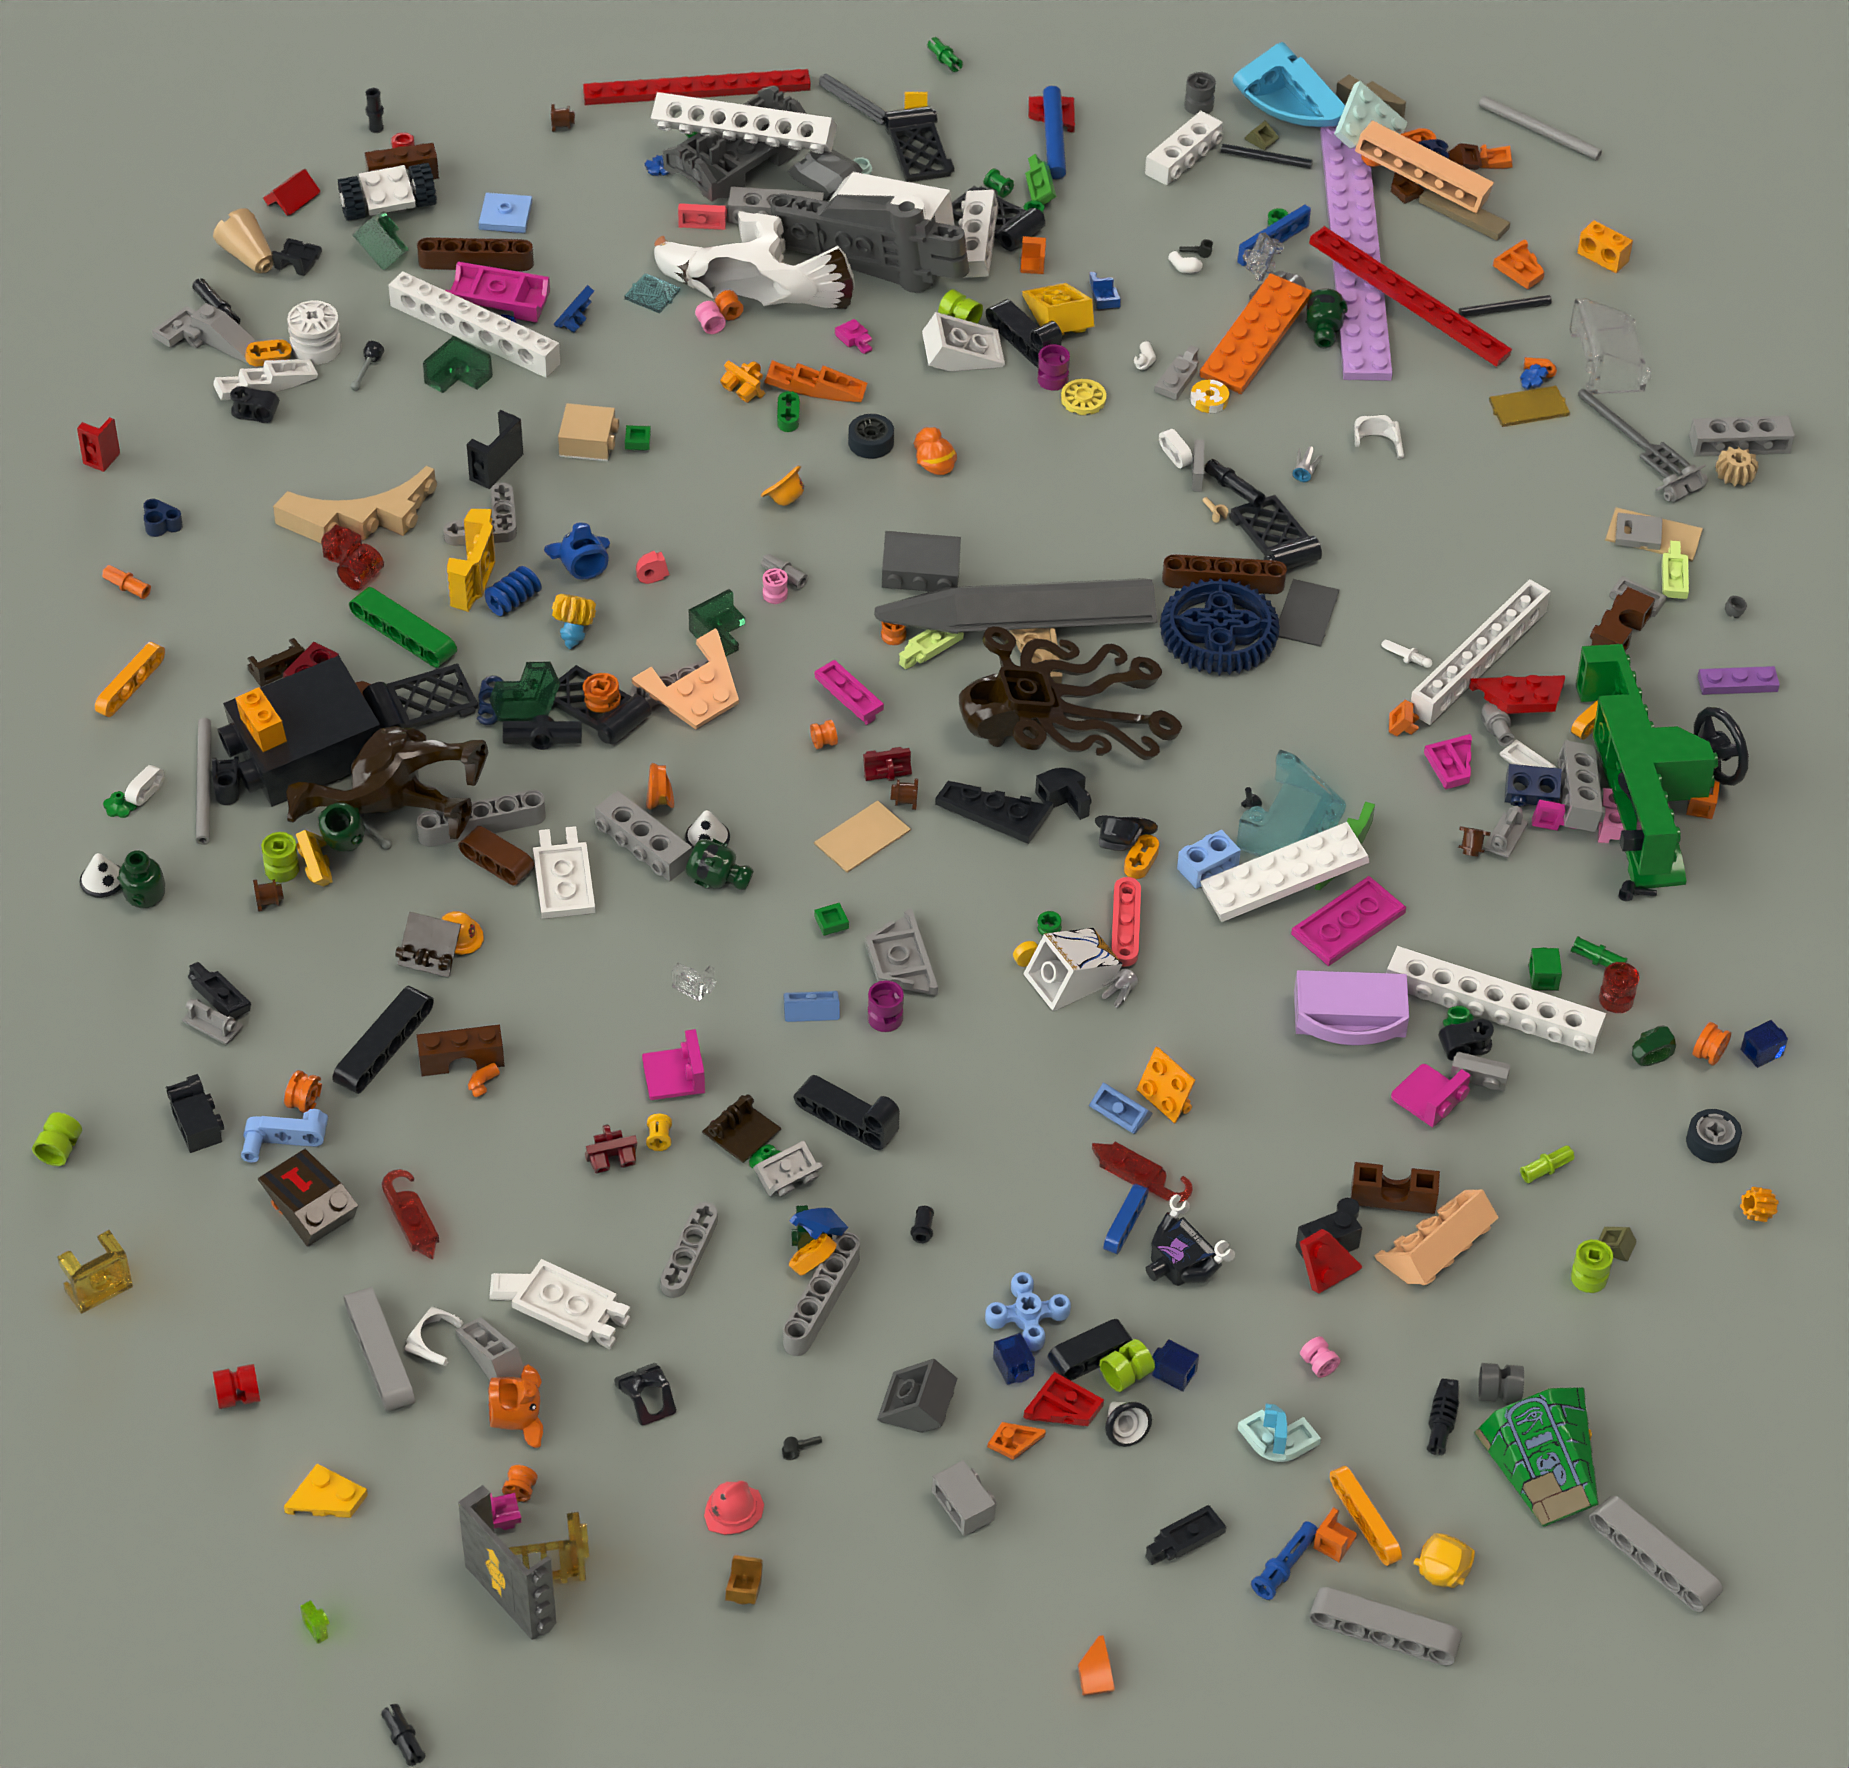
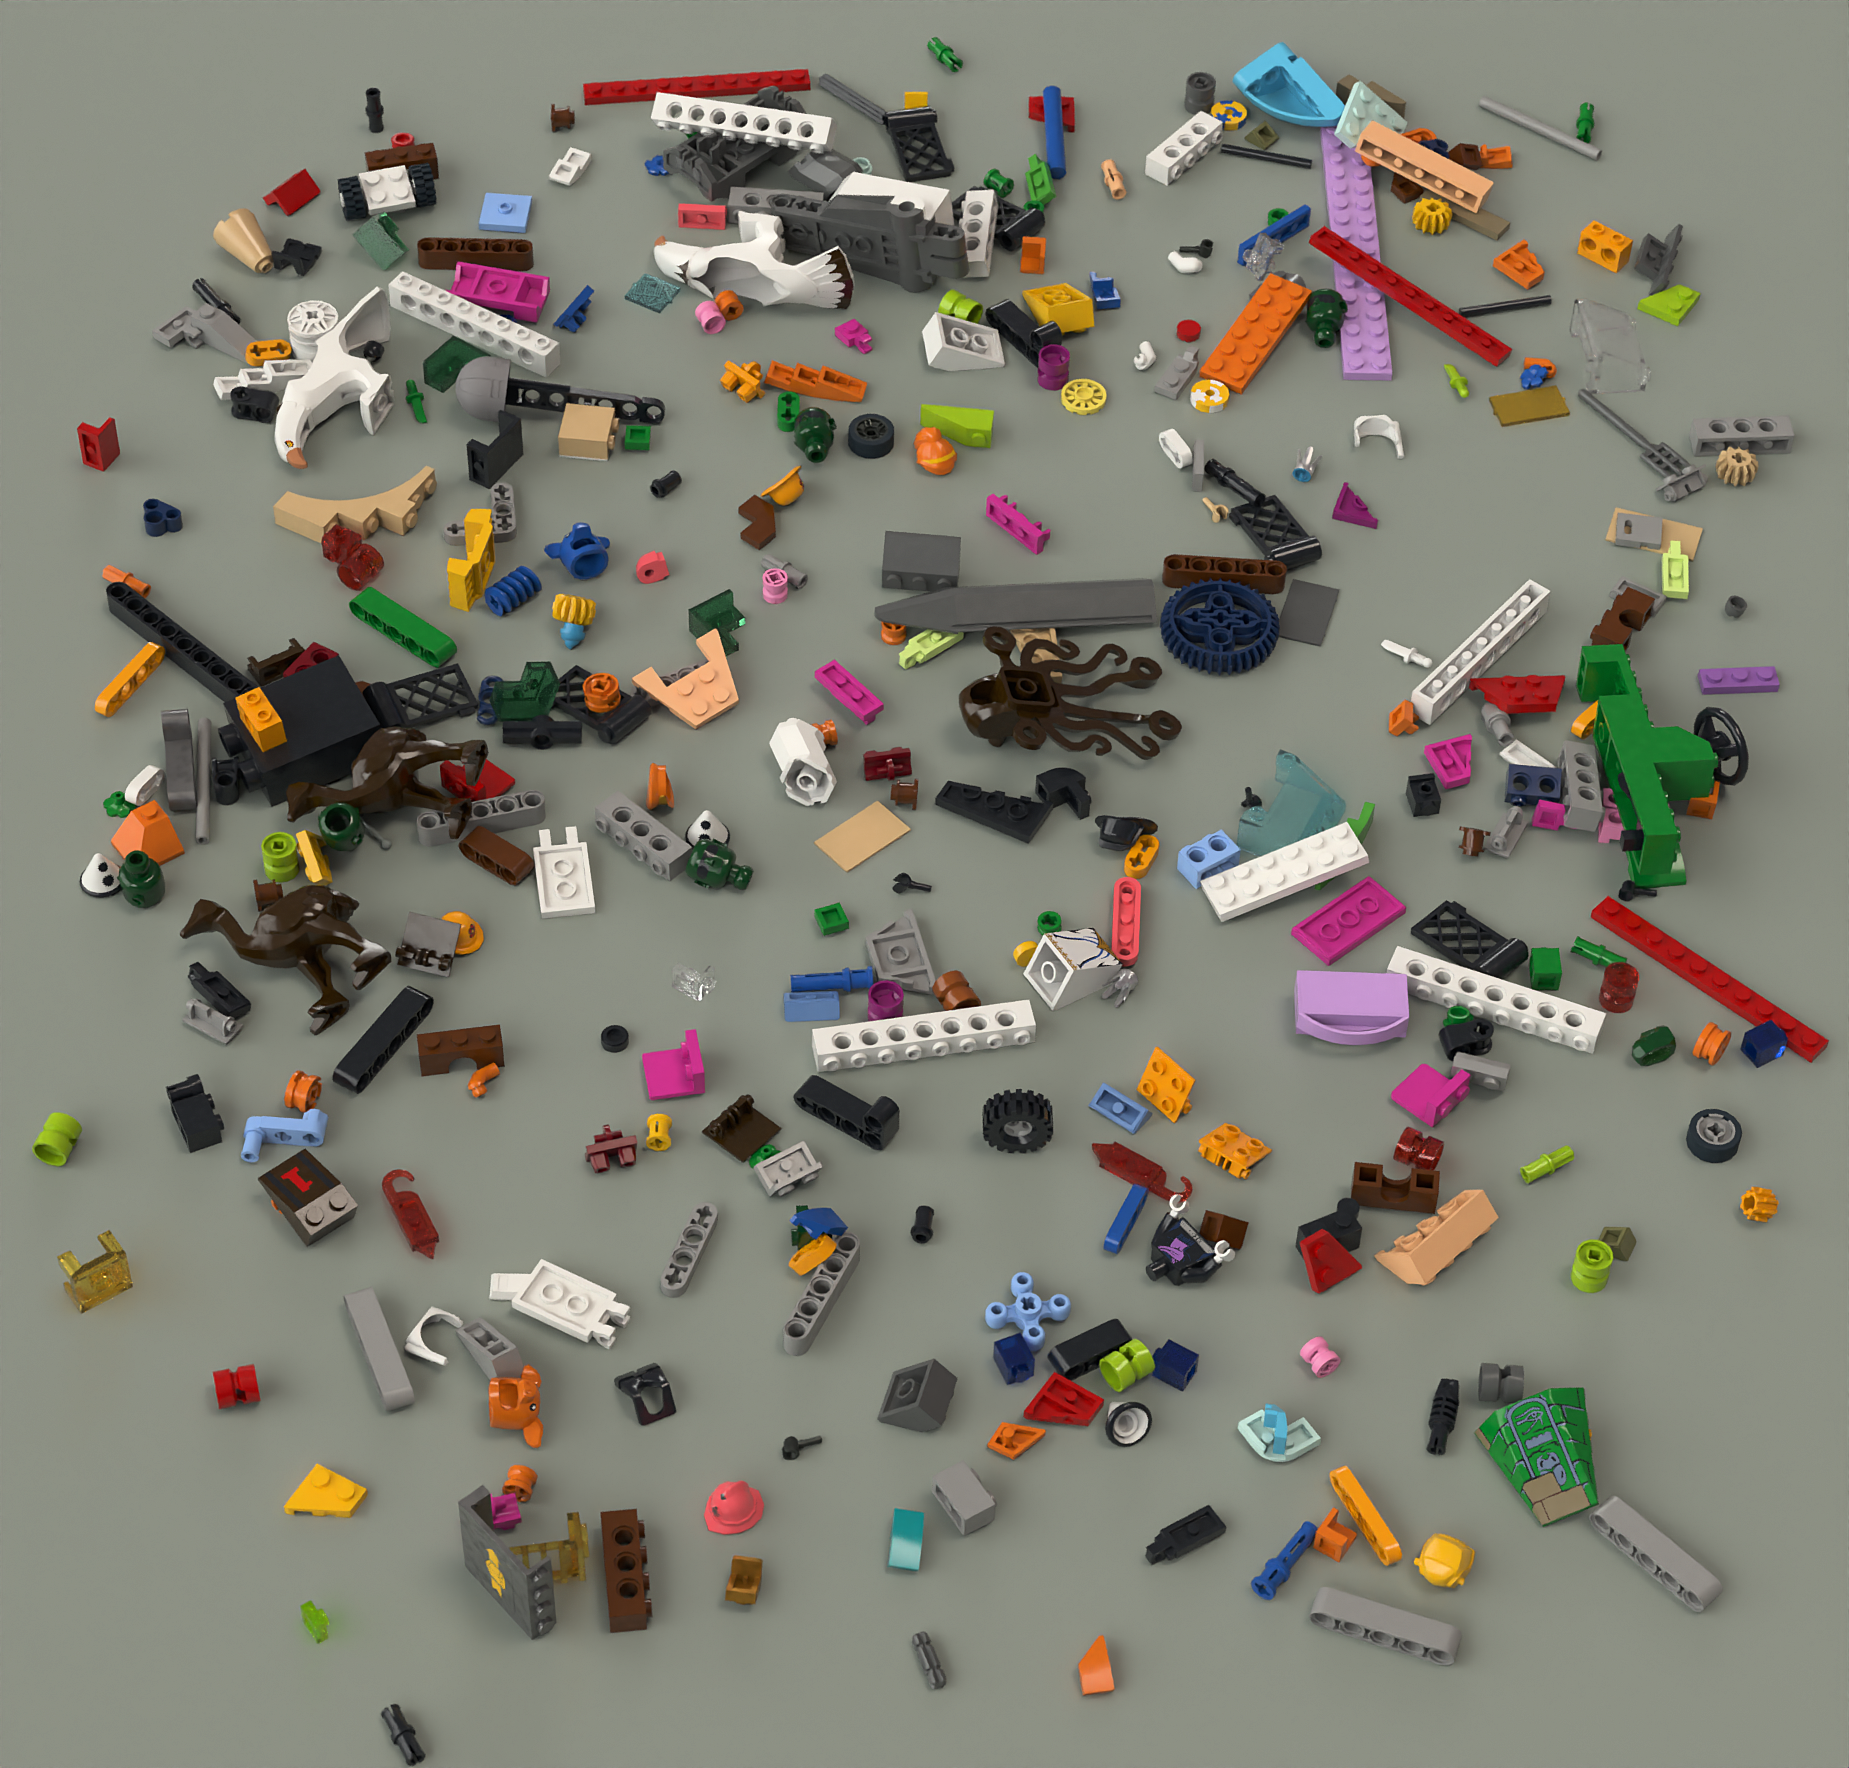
(148, 831): none -> orange slope
(178, 643): none -> black beam
(179, 759): none -> flat silver beam
(297, 935): none -> dark brown animal
(338, 379): none -> white animal
(415, 399): none -> green piece
(486, 389): none -> piece
(491, 783): none -> red bracket
(571, 167): none -> white slope
(614, 1038): none -> black tile
(619, 1528): none -> reddish brown brick
(661, 486): none -> black pin
(763, 526): none -> reddish brown tile
(802, 760): none -> white brick
(814, 433): none -> dark green piece
(844, 980): none -> blue pin
(906, 882): none -> black hand
(906, 1539): none -> teal slope
(923, 1035): none -> white brick
(929, 1660): none -> dark grey axle
(954, 991): none -> dark orange wheel
(963, 425): none -> lime slope
(1016, 523): none -> dark pink plate
(1017, 1121): none -> black wheel
(1110, 172): none -> light nougat pin
(1188, 330): none -> red tile
(1223, 1227): none -> reddish brown panel
(1230, 113): none -> yellow piece
(1233, 1148): none -> light orange hinge
(1352, 509): none -> magenta tile
(1418, 1150): none -> clear red wheel
(1423, 795): none -> black brick
(1432, 216): none -> yellow gear
(1456, 381): none -> lime piece
(1496, 960): none -> black piece
(1585, 122): none -> green pin
(1657, 257): none -> dark grey bracket
(1671, 304): none -> lime wing
(1706, 976): none -> red plate

